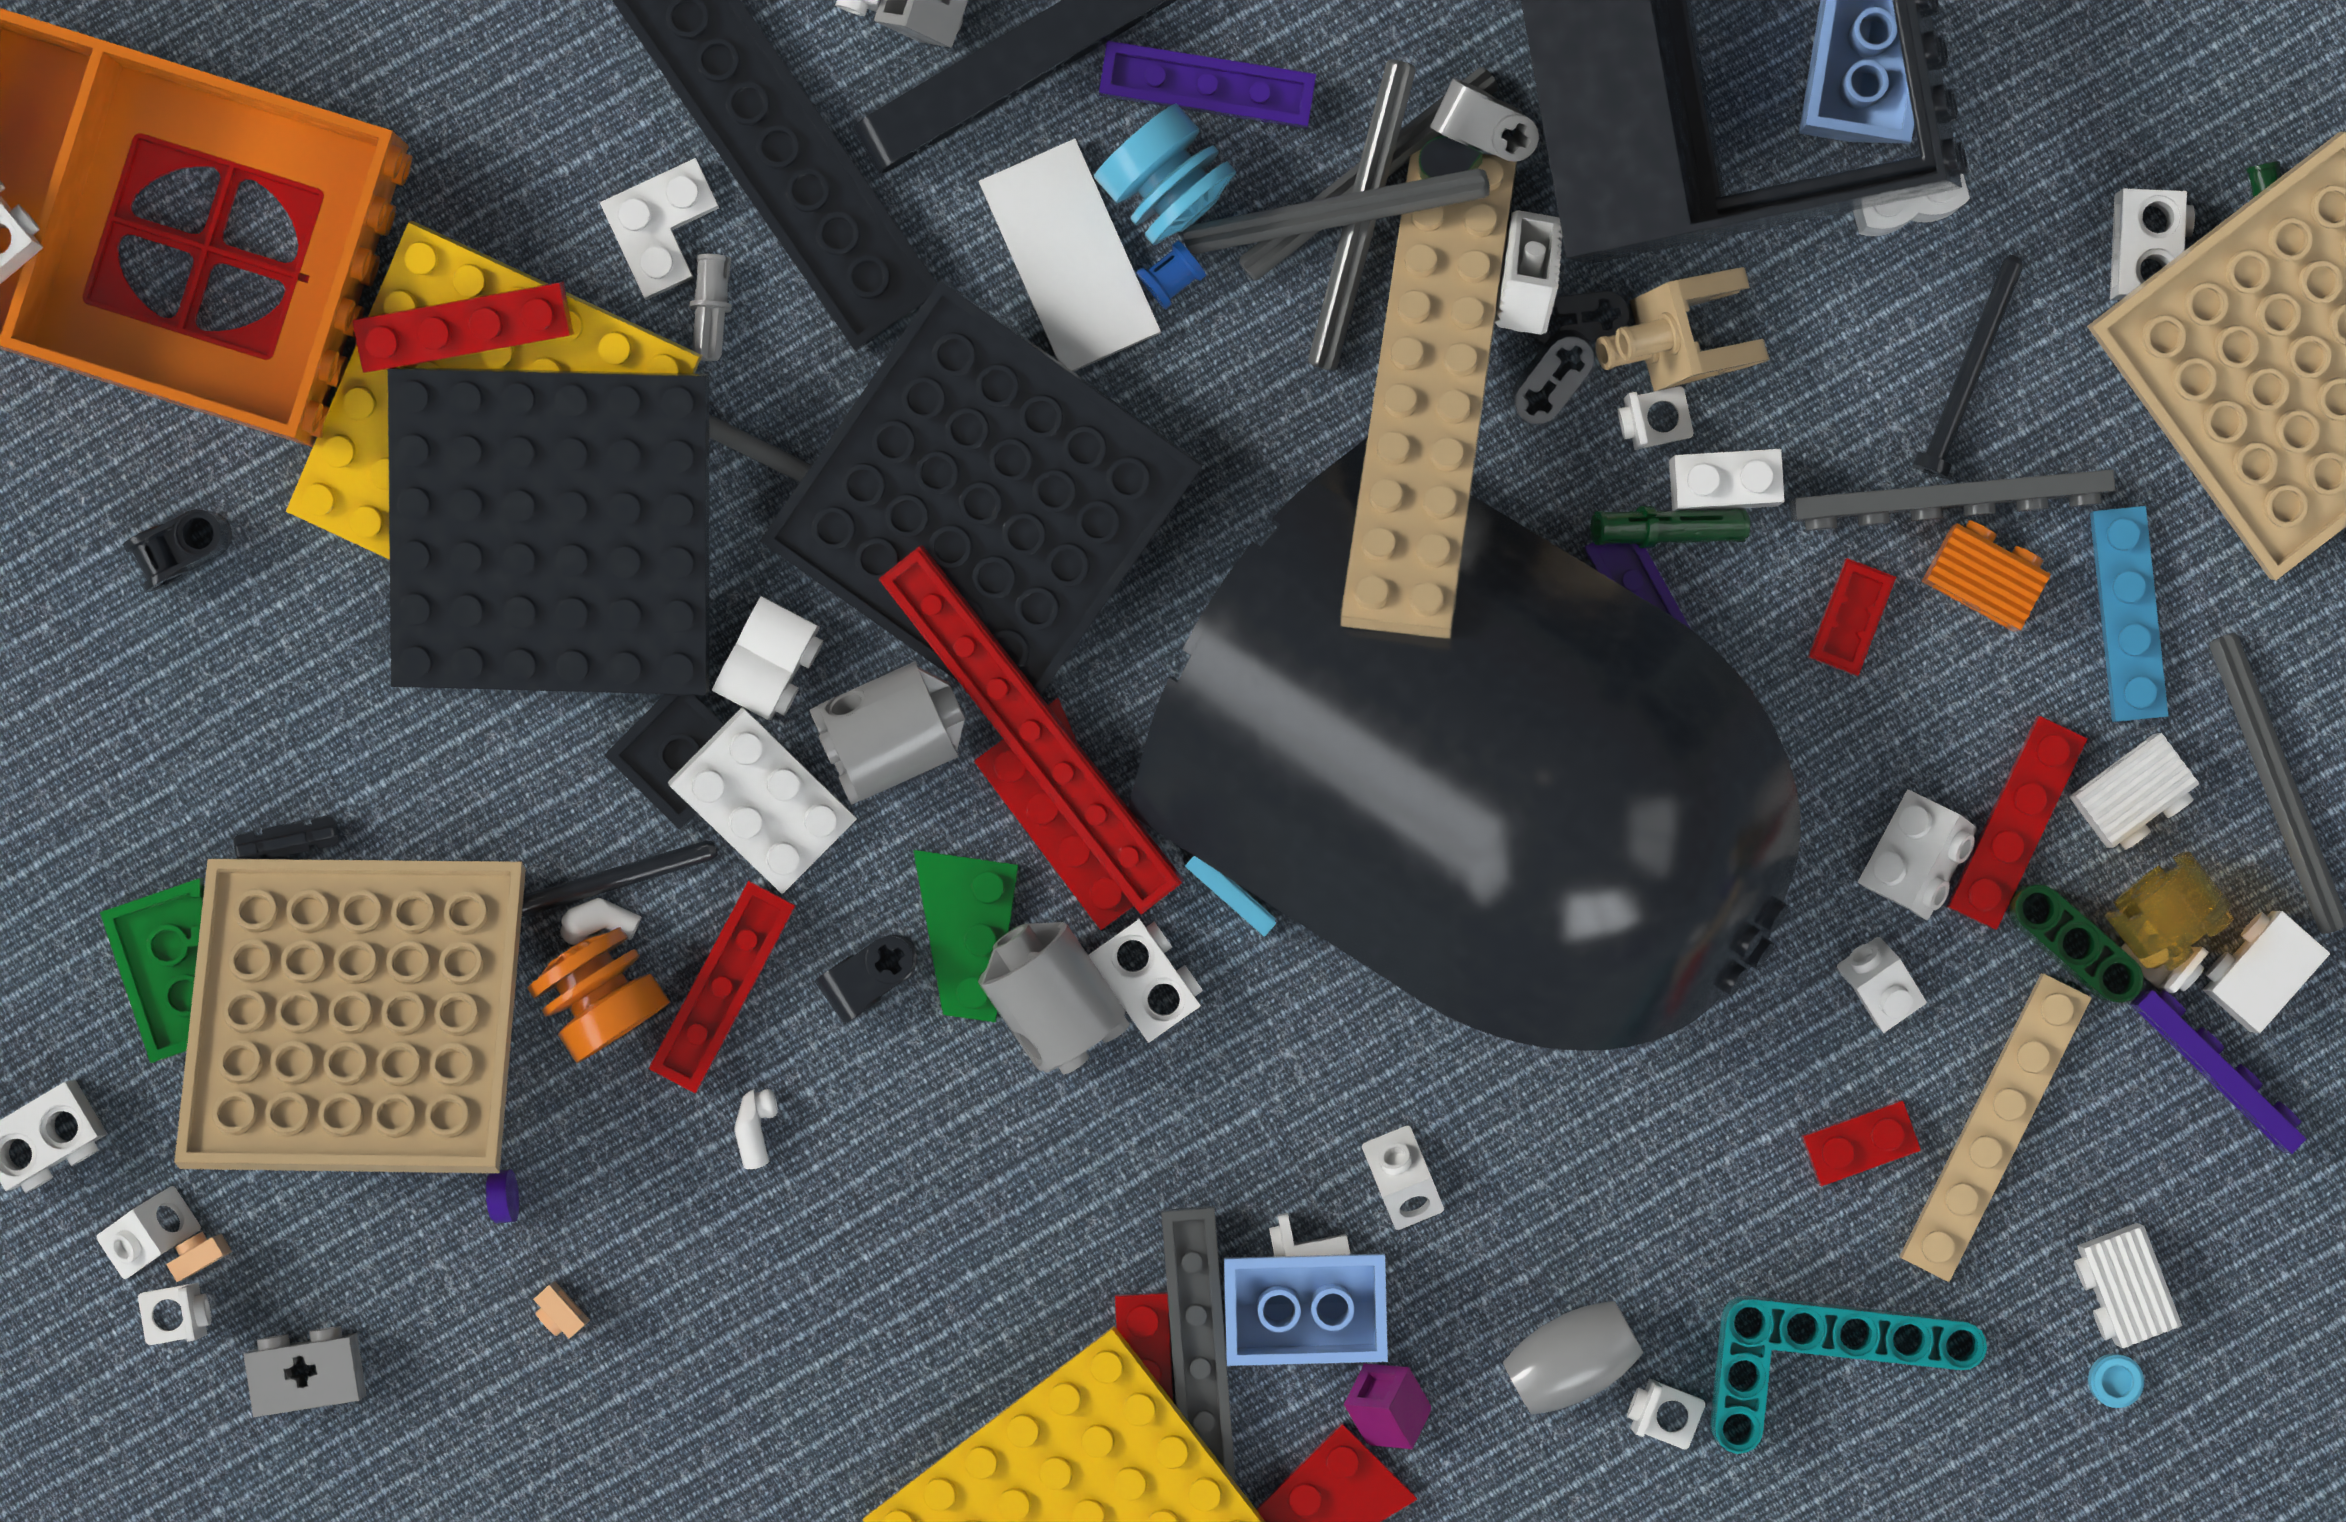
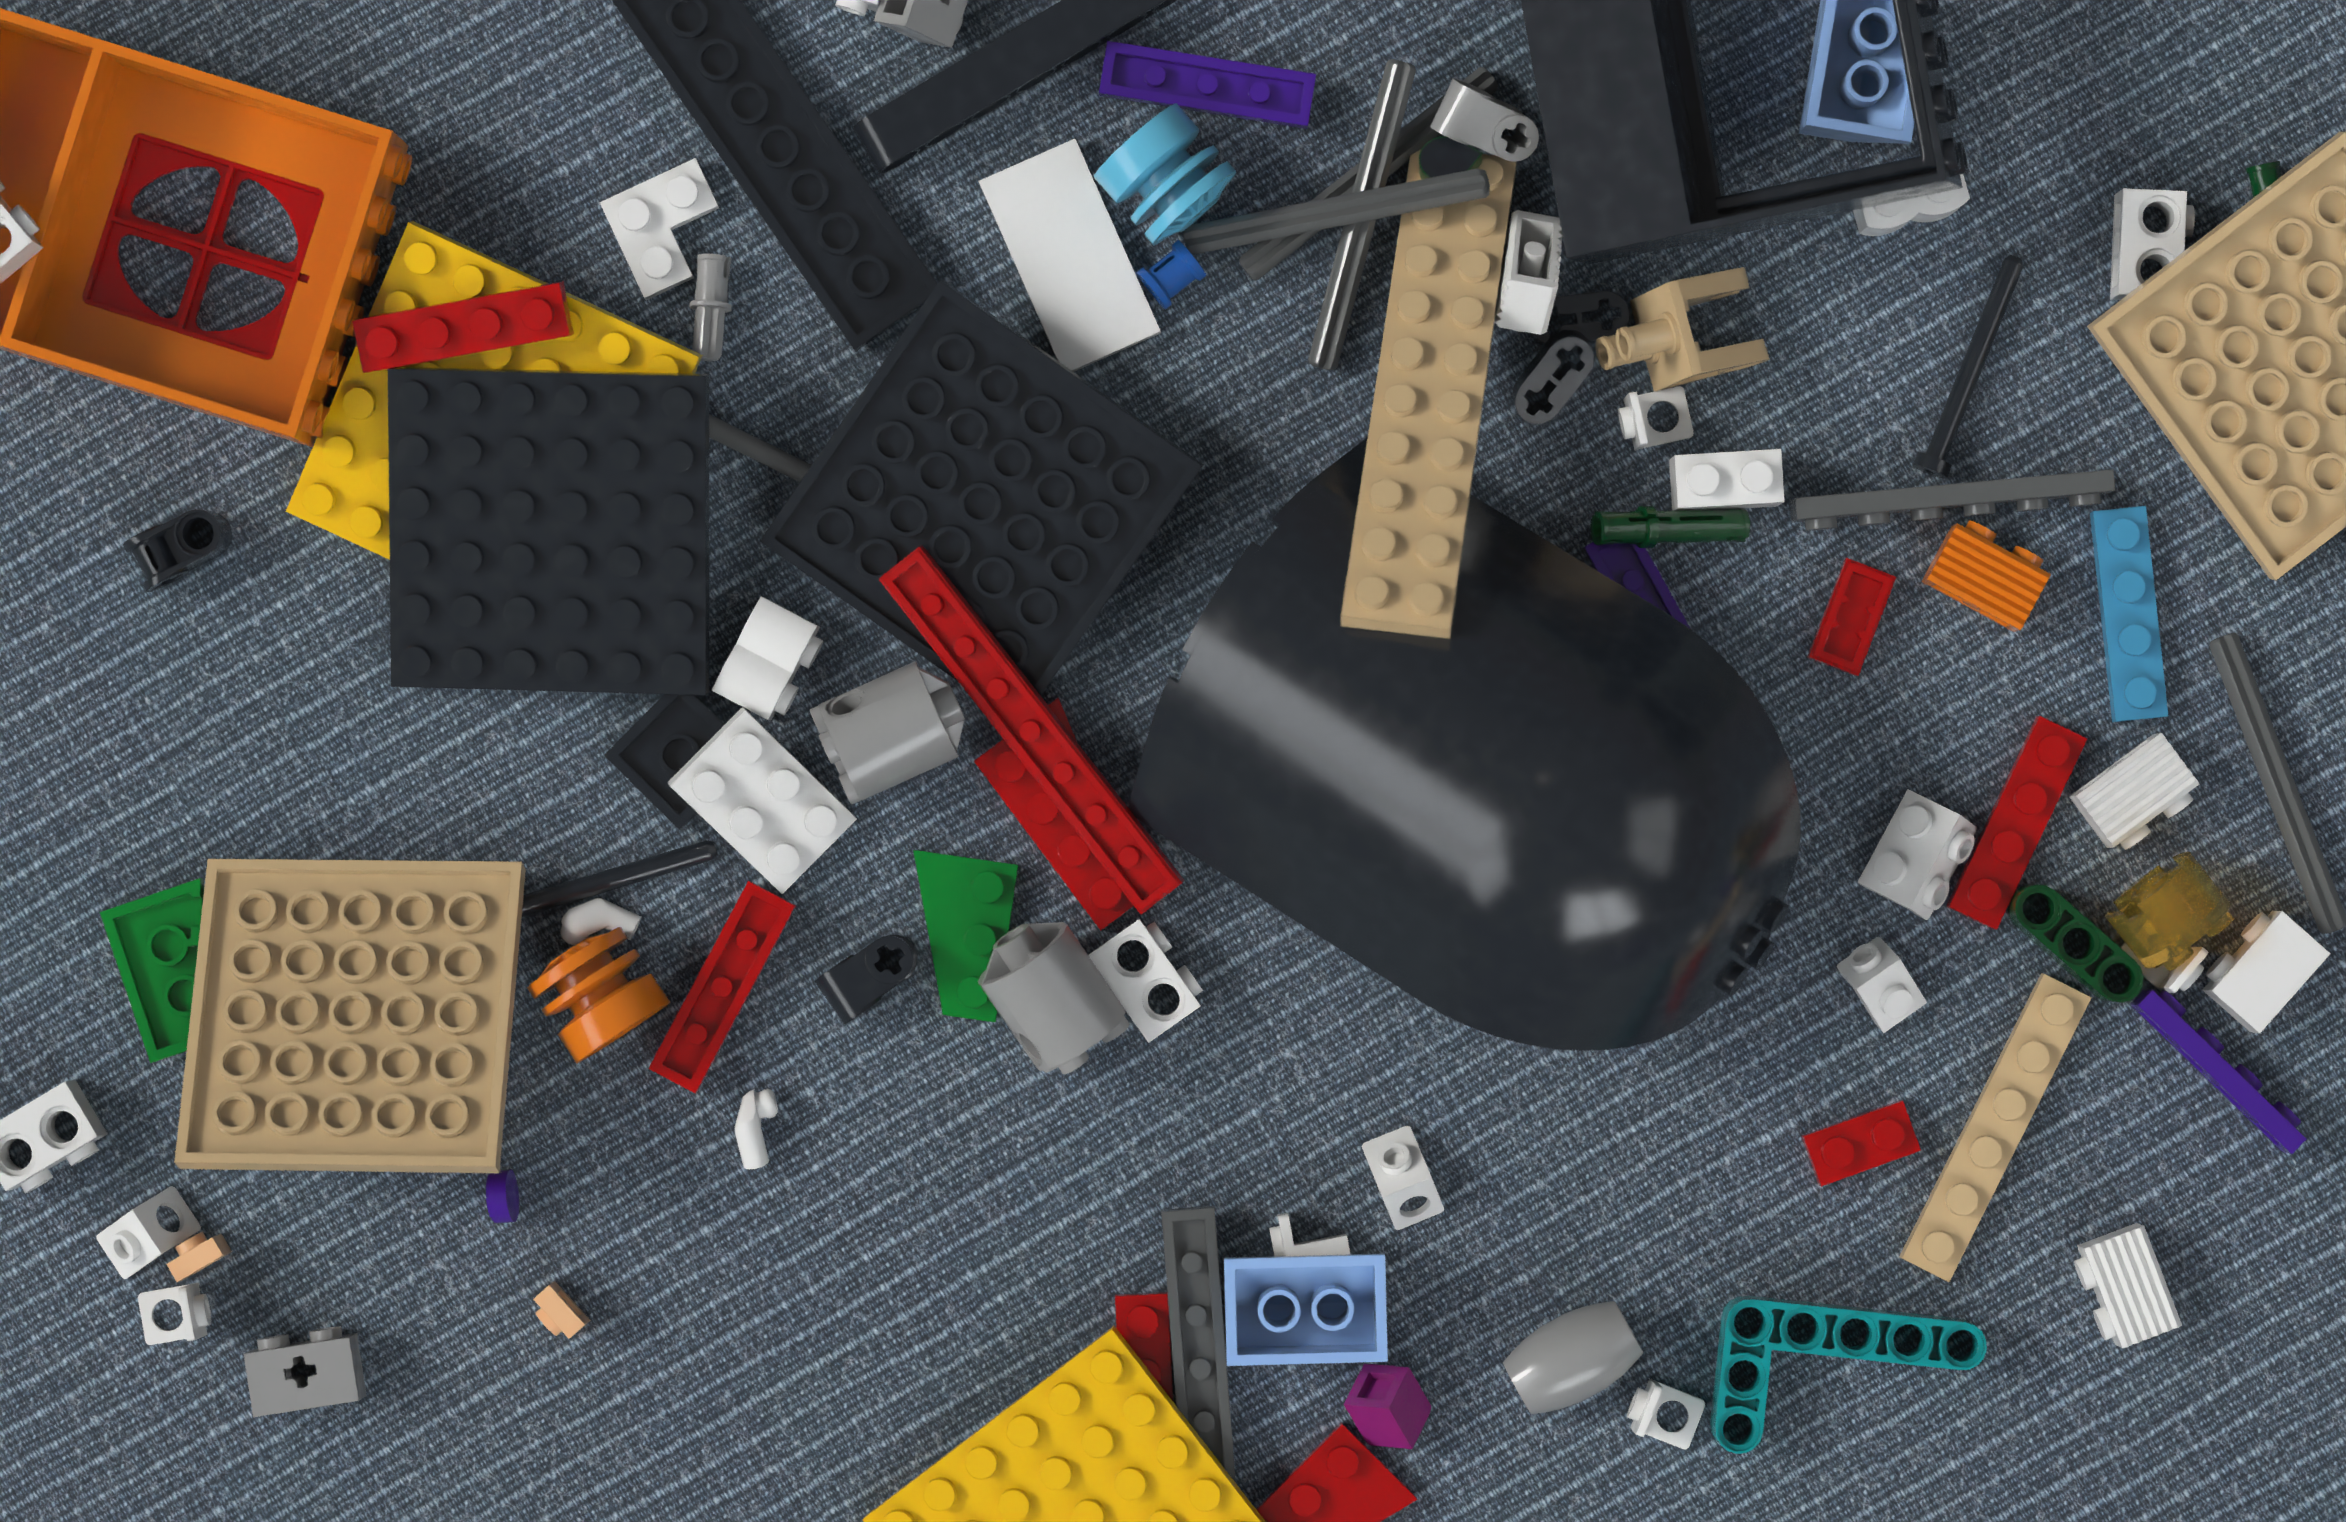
(287, 839): black axle -> none
(1233, 895): medium azure tile -> none
(2116, 1380): medium azure tile -> none

